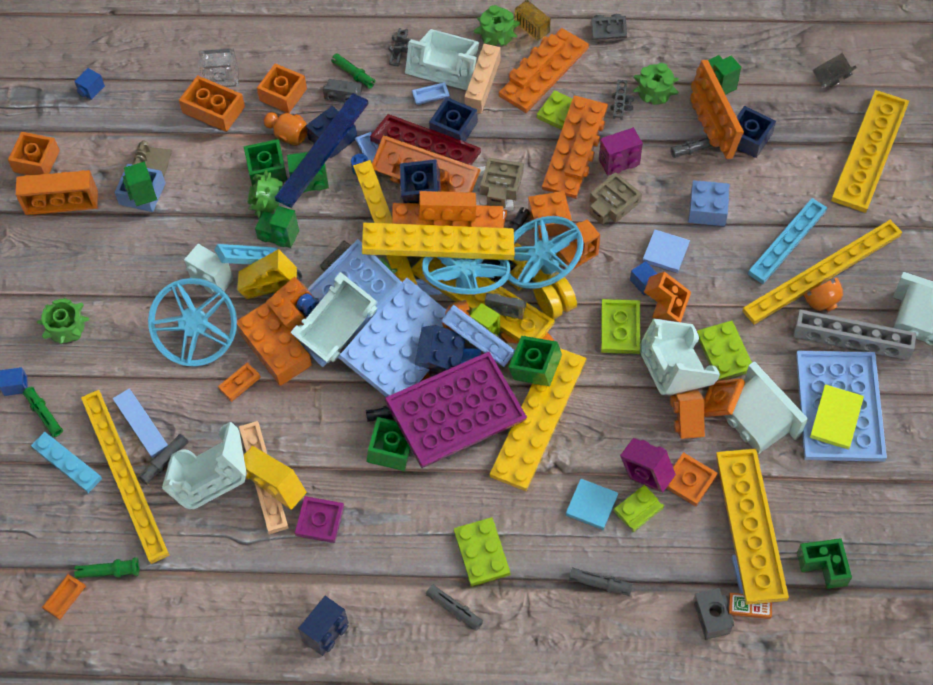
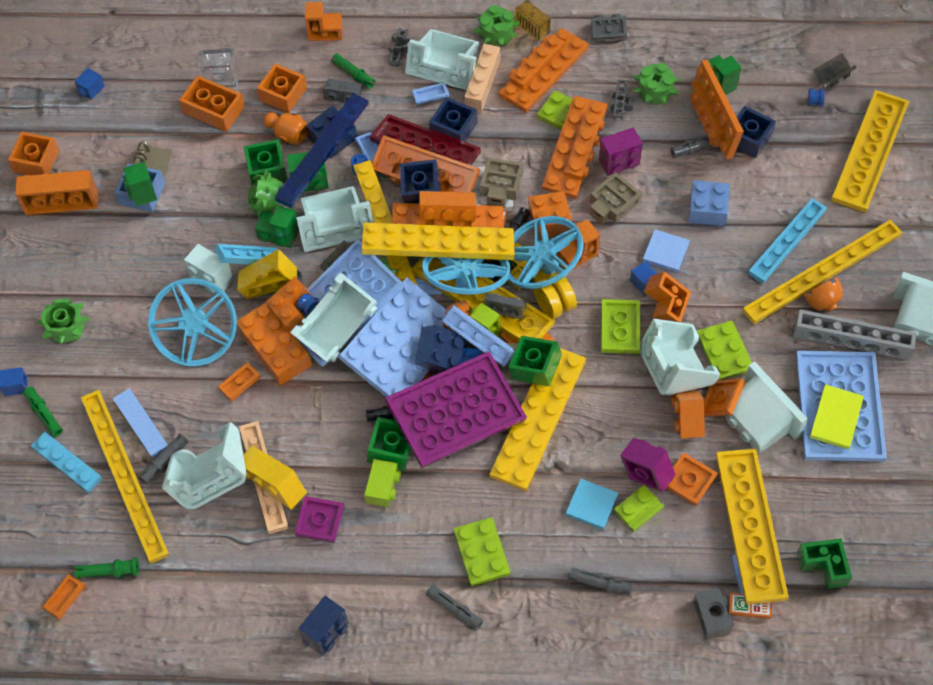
(320, 25): none -> orange brick
(332, 218): none -> light aqua windscreen
(381, 483): none -> lime brick
(816, 97): none -> blue wheel

